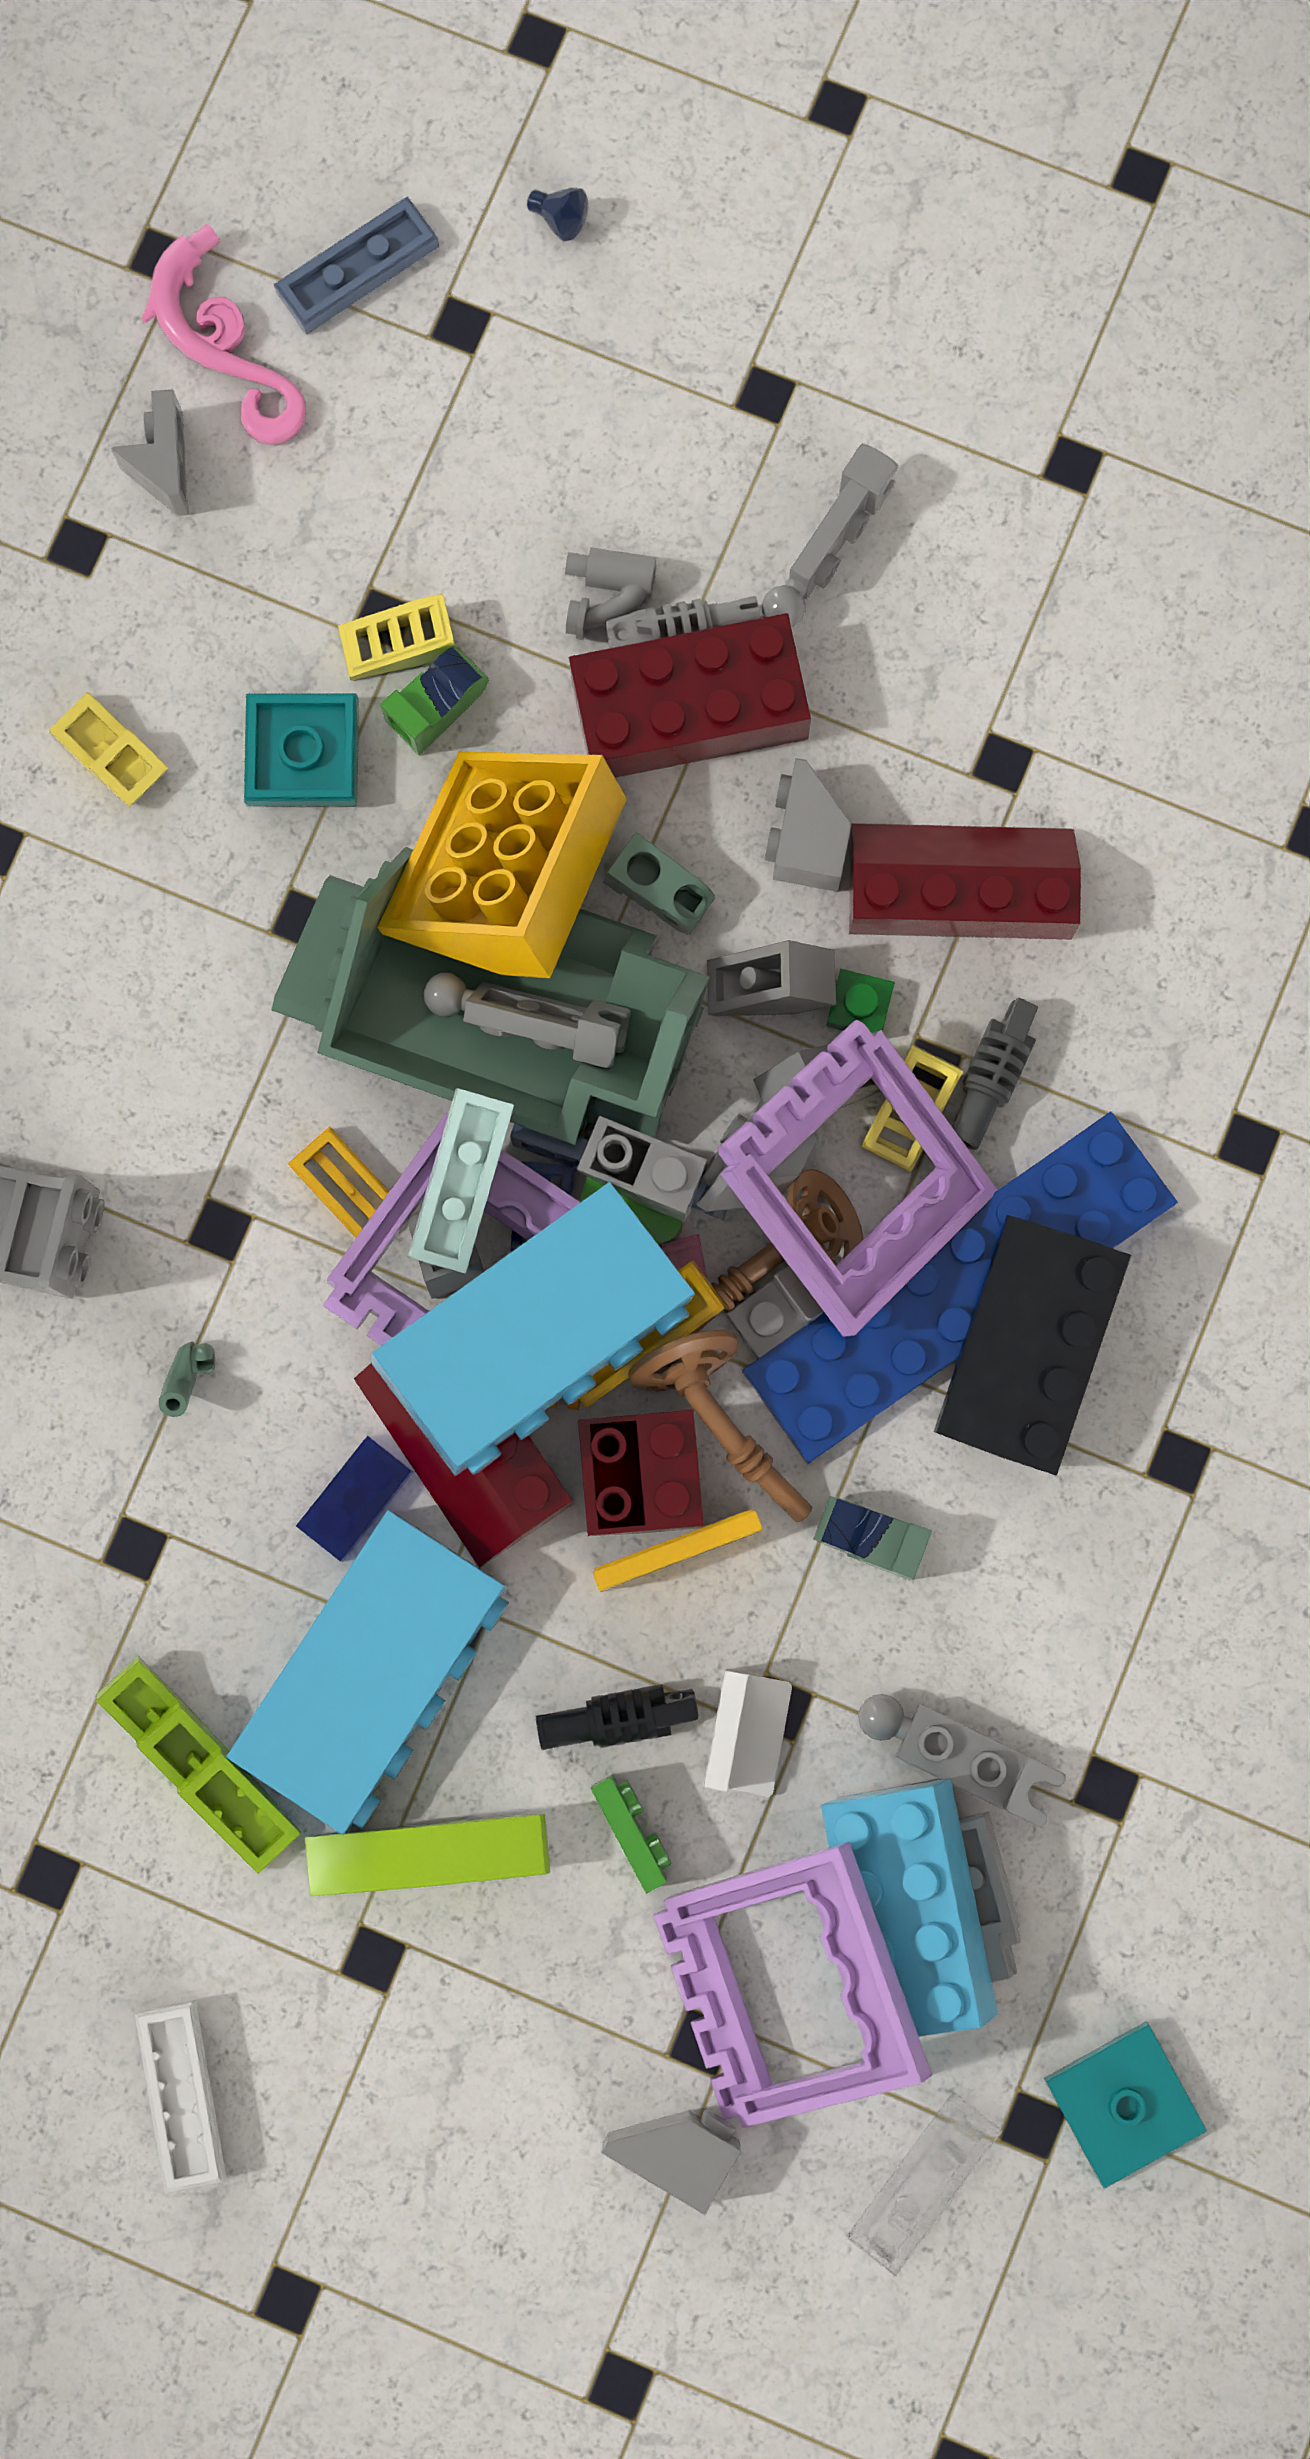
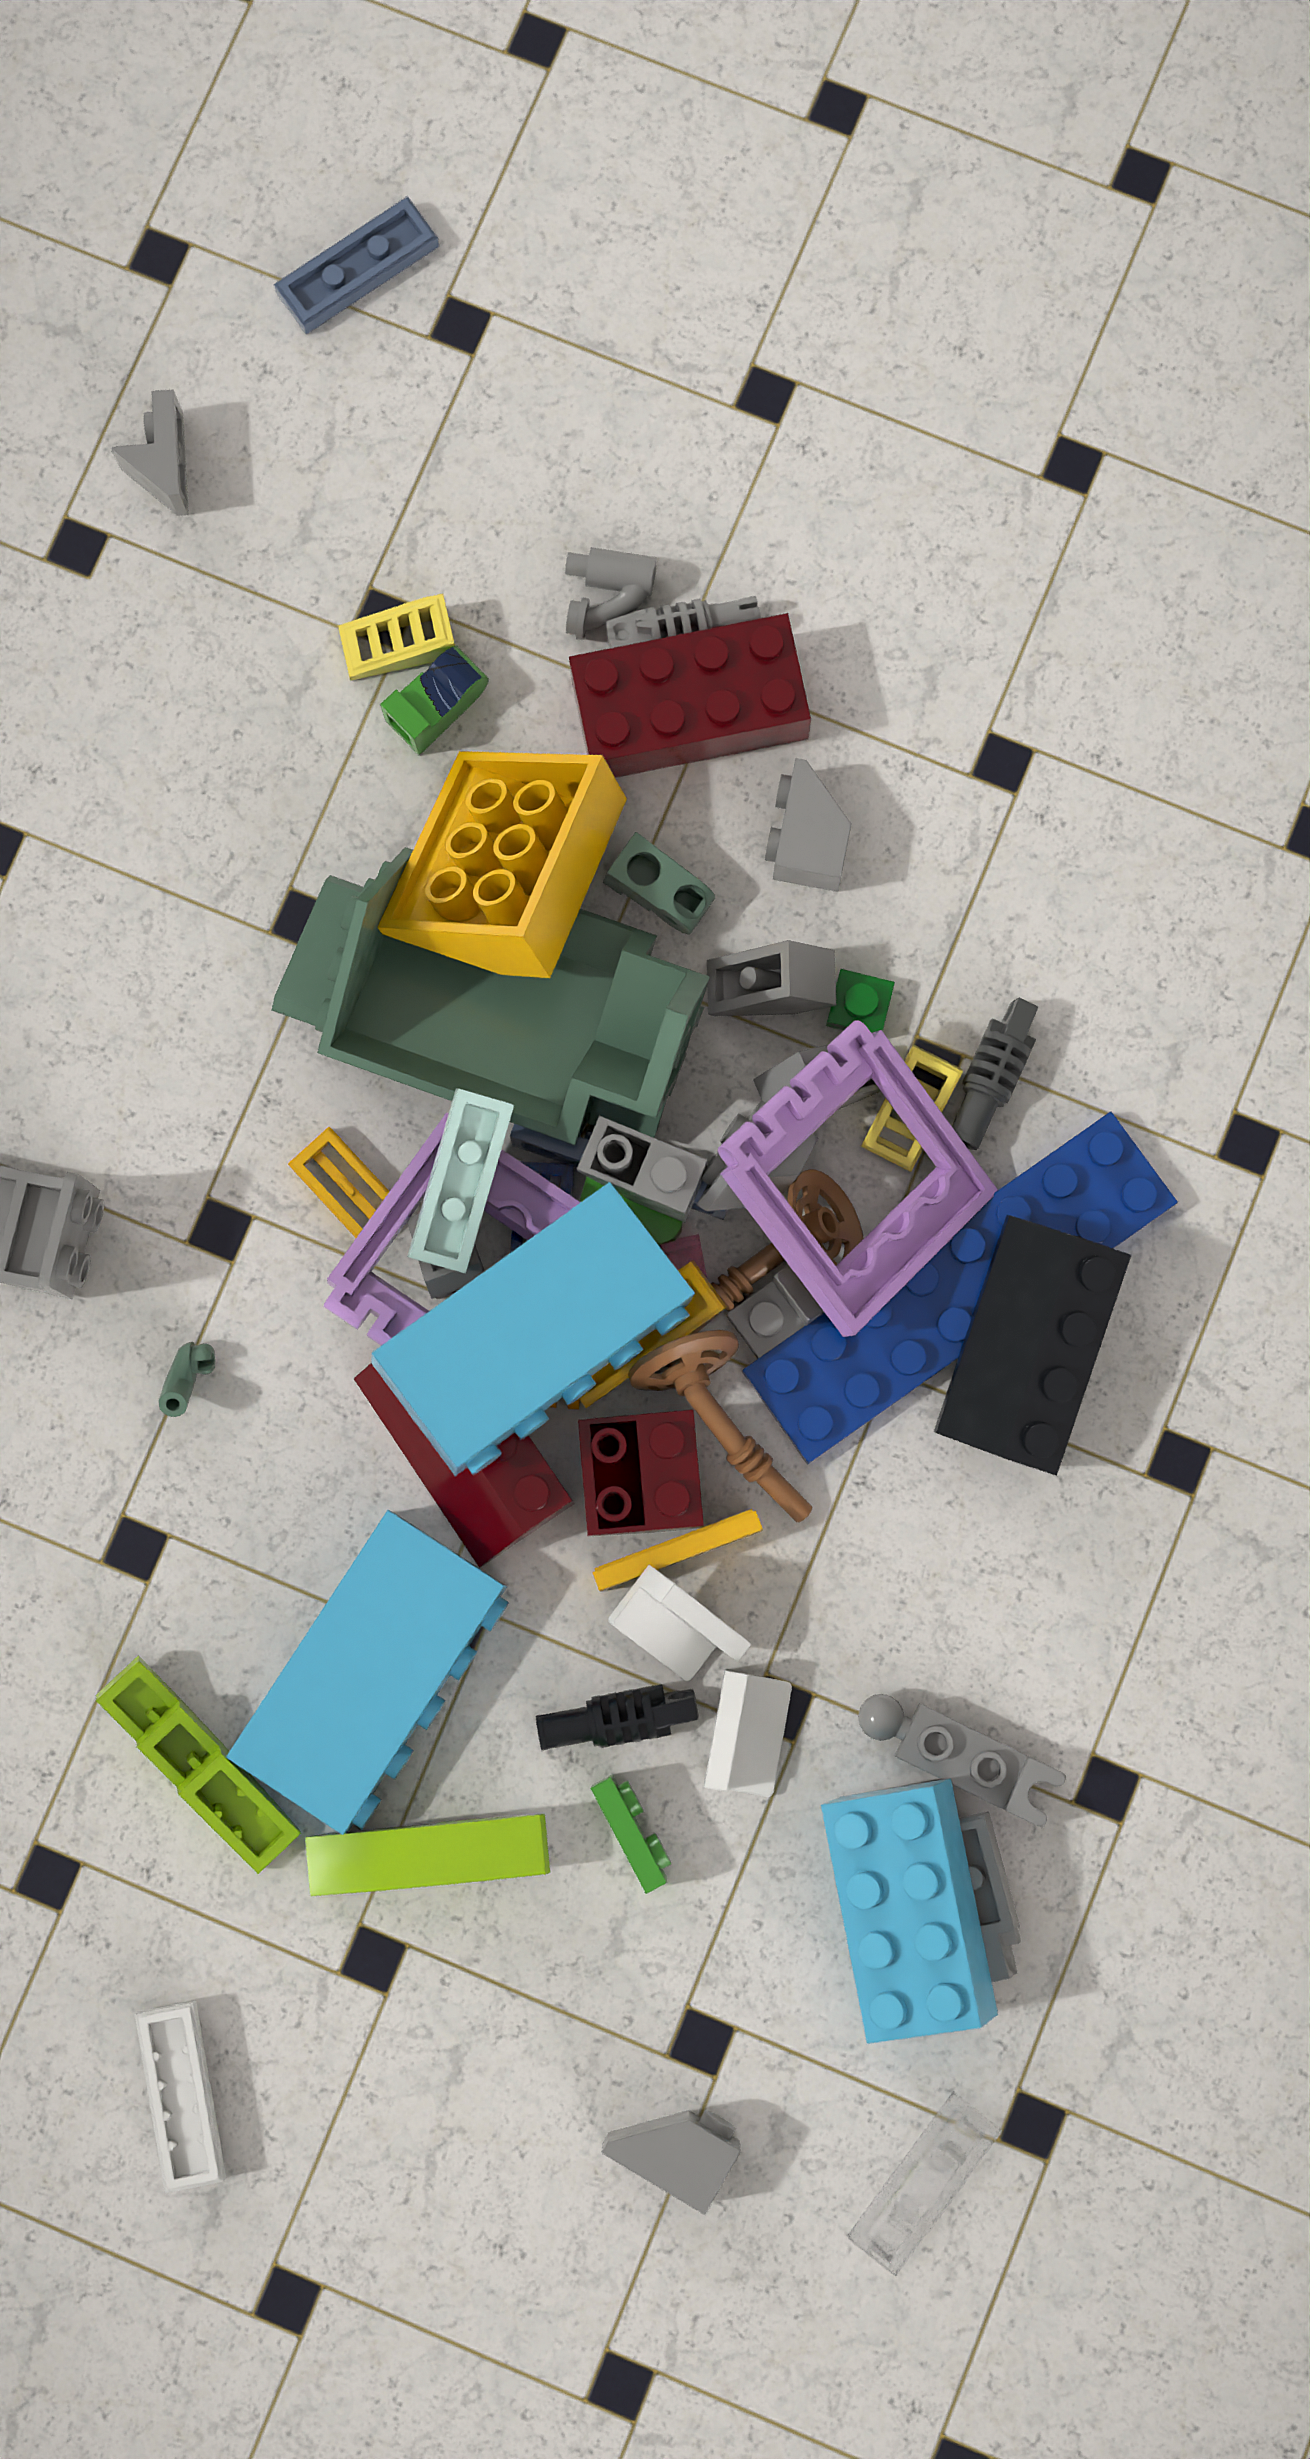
(108, 750): light yellow slope -> none
(215, 351): bright pink plant -> none
(301, 749): teal plate -> none
(354, 1499): clear blue plate -> none
(562, 210): dark blue rock -> none
(592, 1032): light grey plate -> none
(673, 1625): none -> white panel
(850, 1939): lavender hinge -> none
(862, 488): light grey plate -> none
(873, 1537): leg -> none
(964, 881): dark red slope -> none
(1125, 2105): teal plate -> none

